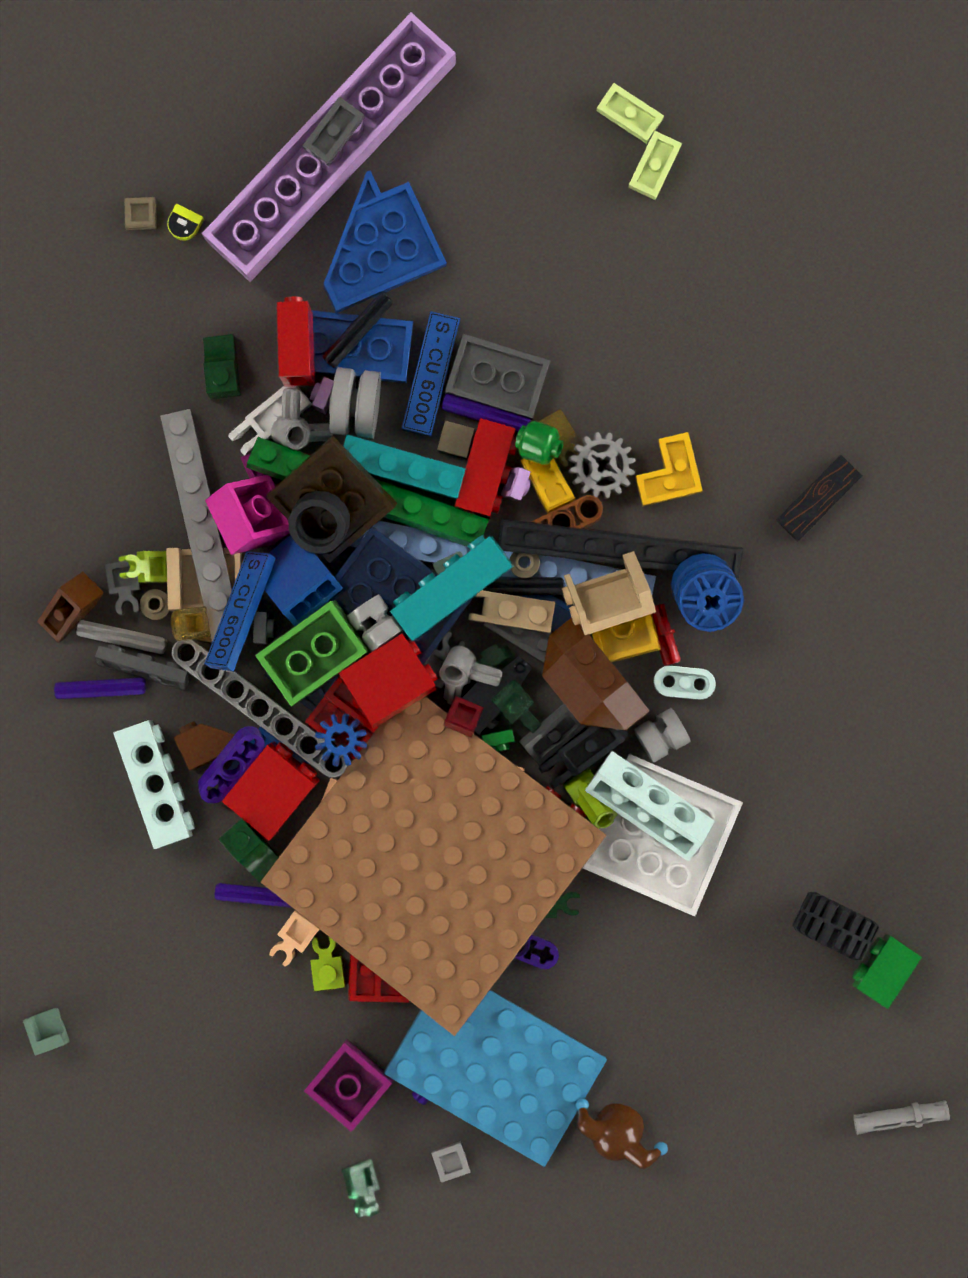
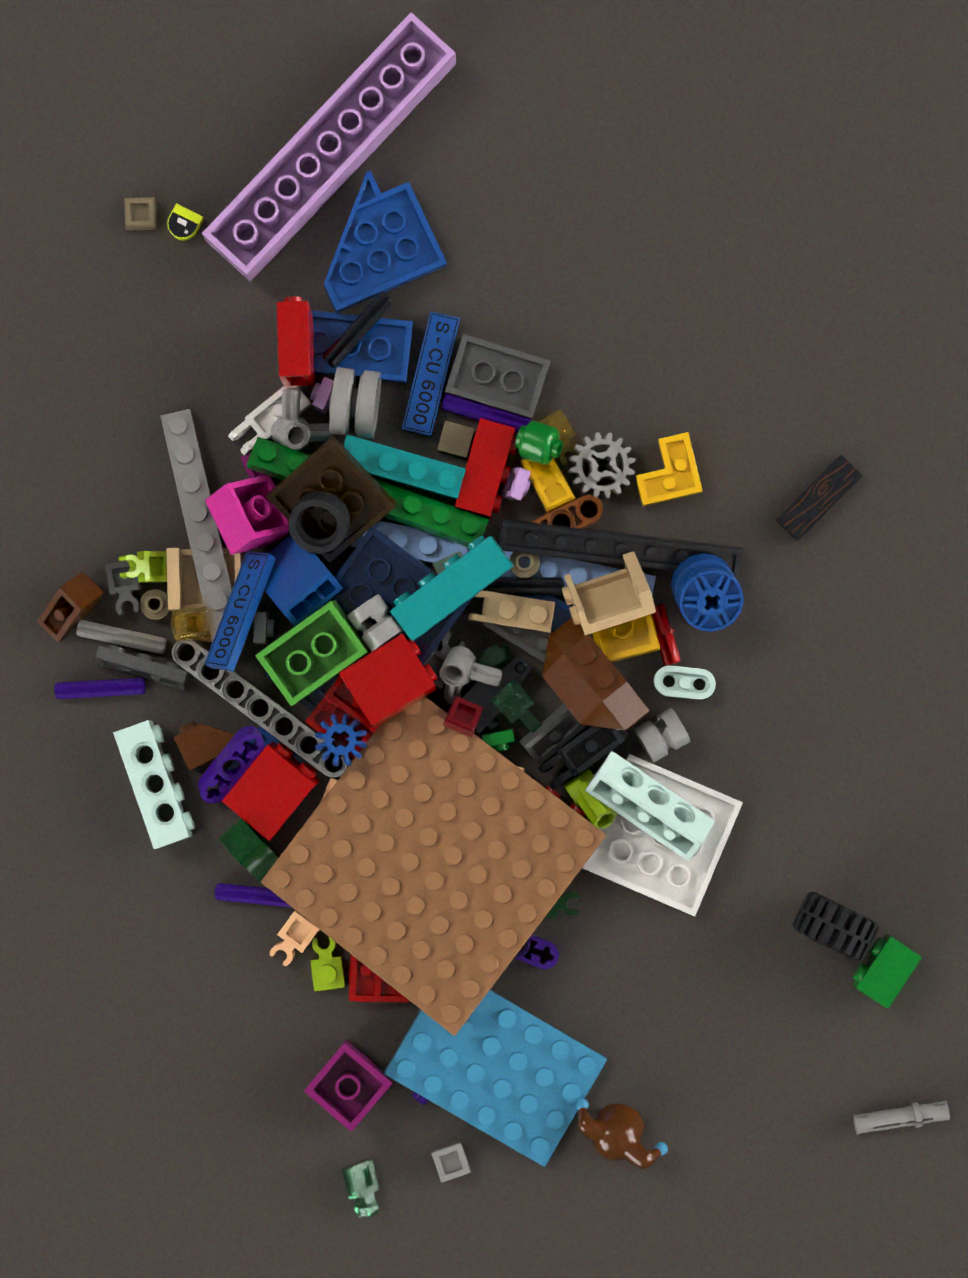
(46, 1031): sand green panel -> none
(221, 367): dark green arch -> none
(333, 131): dark grey plate -> none
(630, 113): yellowish green plate -> none
(655, 165): yellowish green plate -> none

